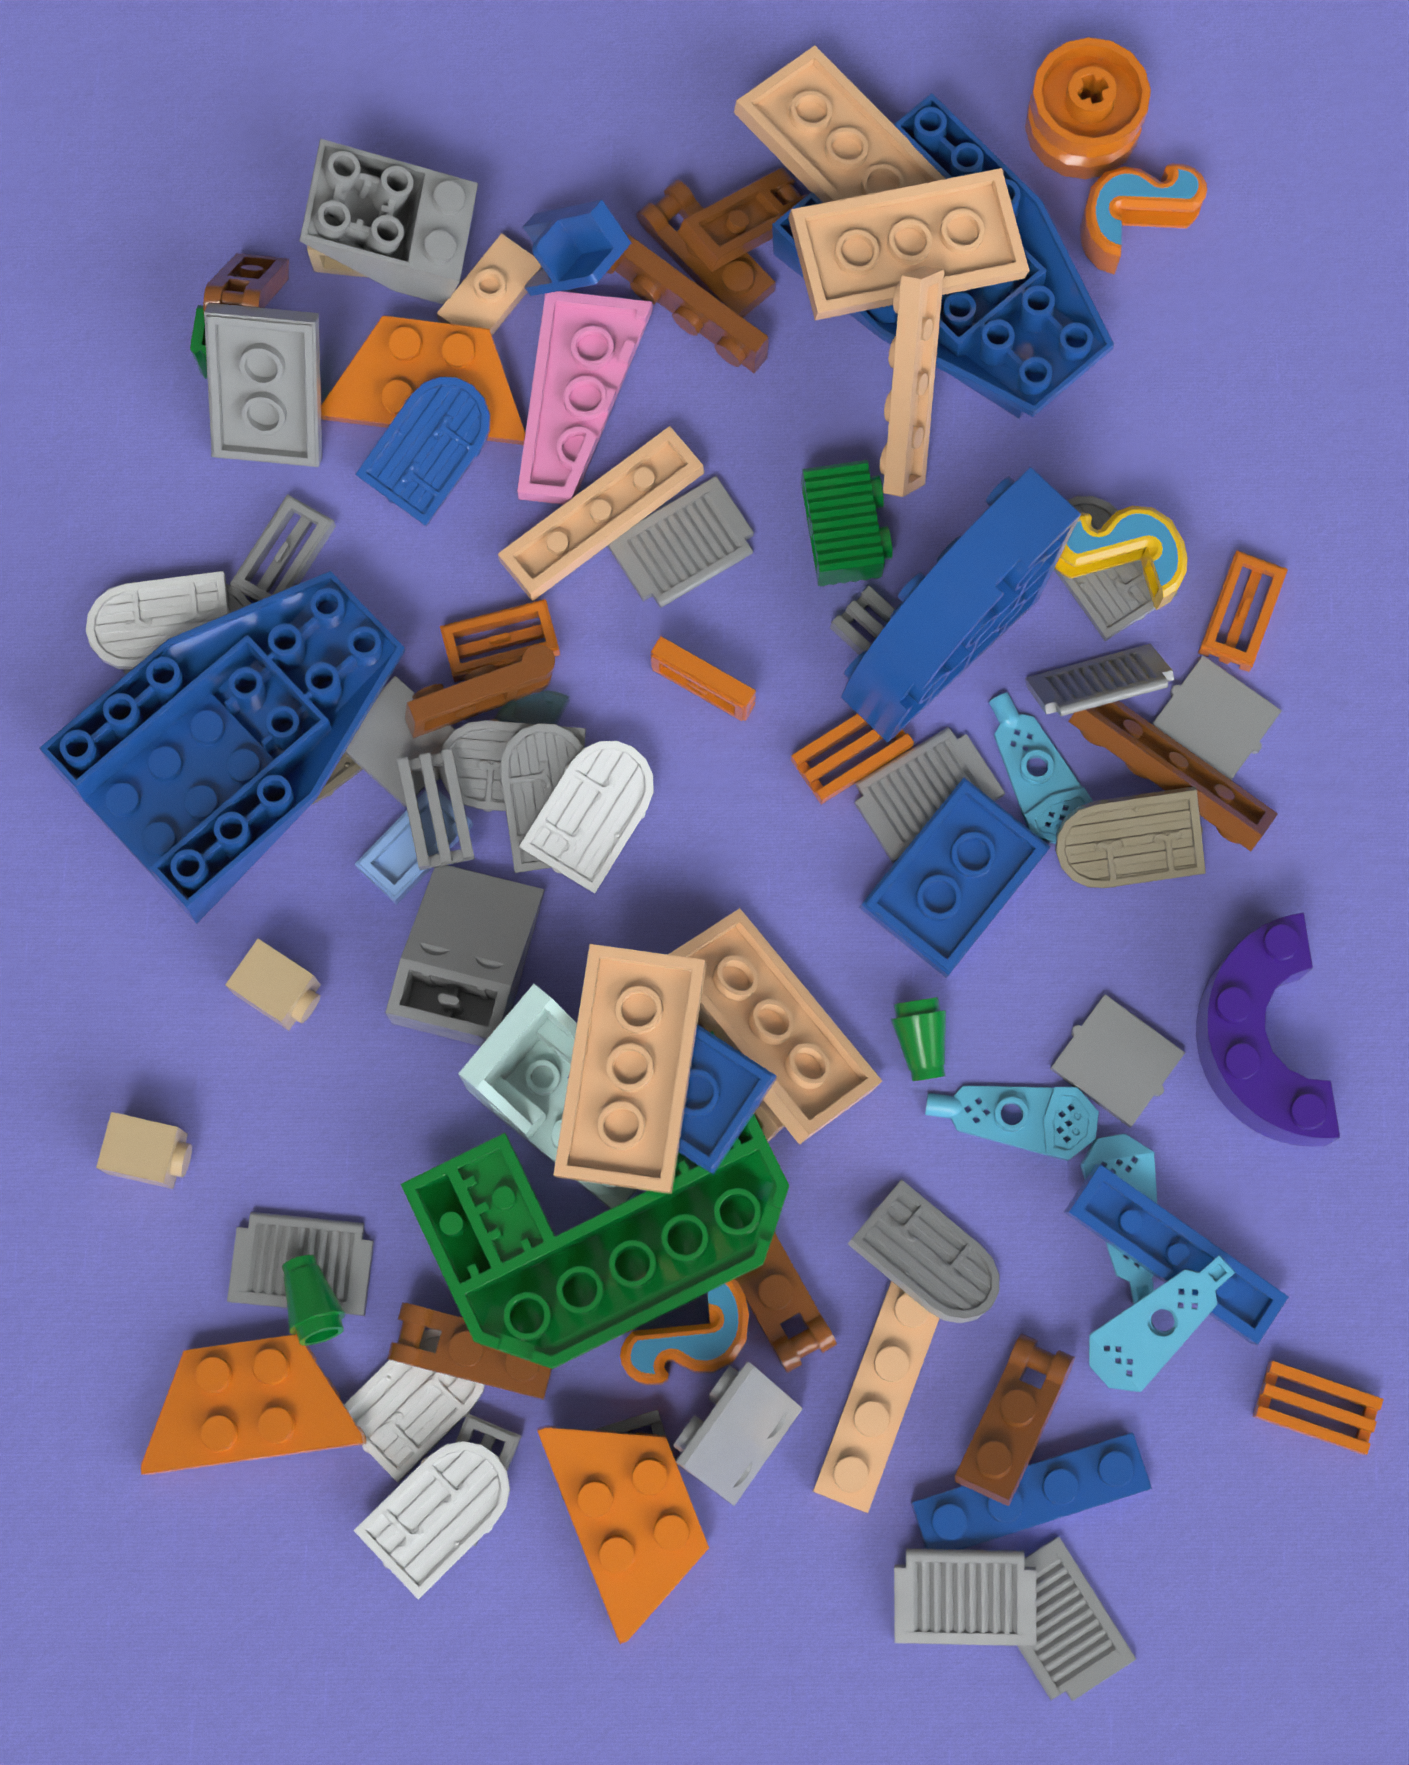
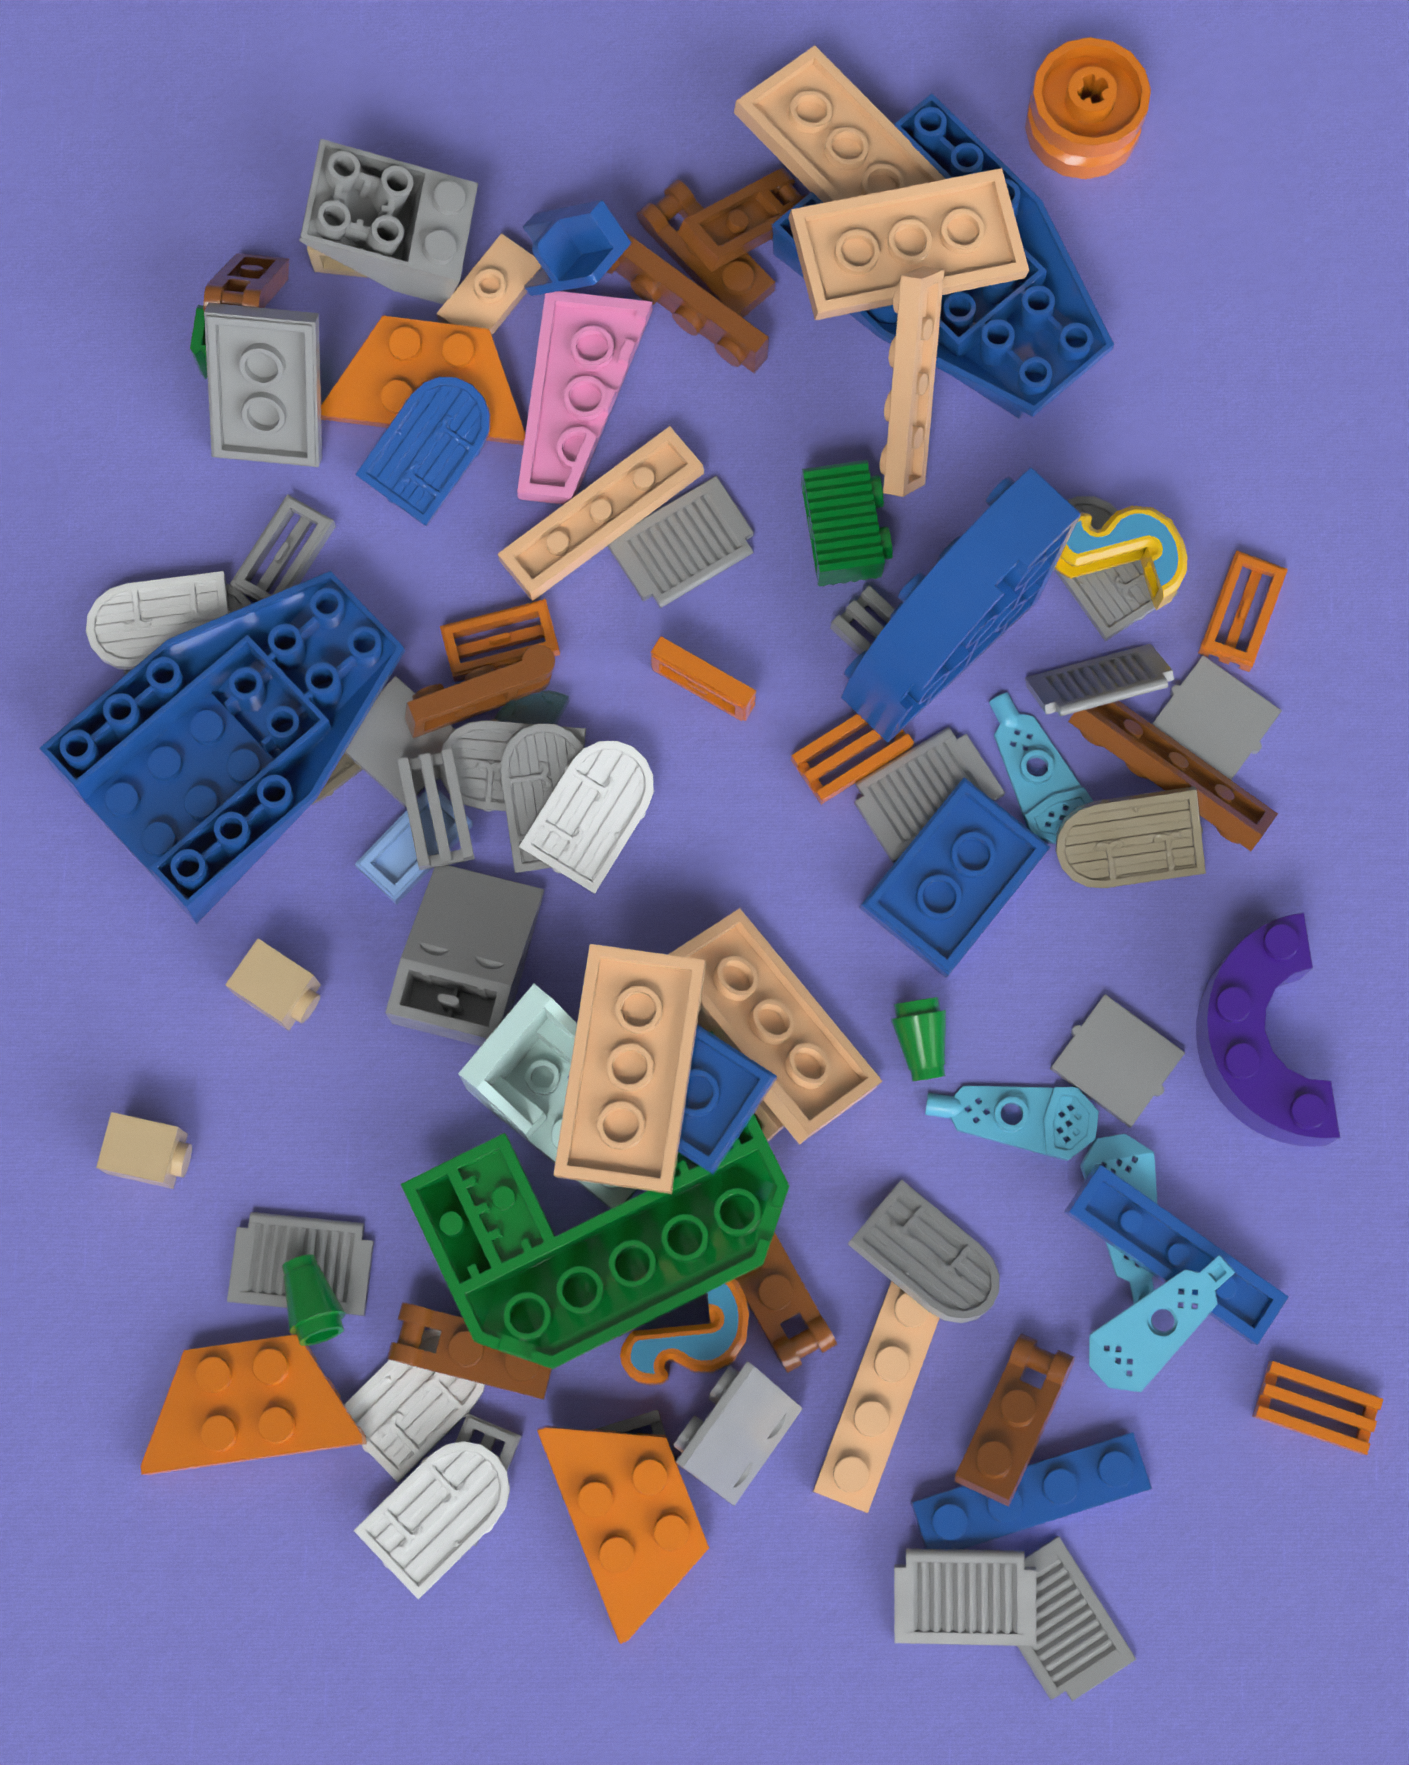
(1137, 199): orange animal -> none

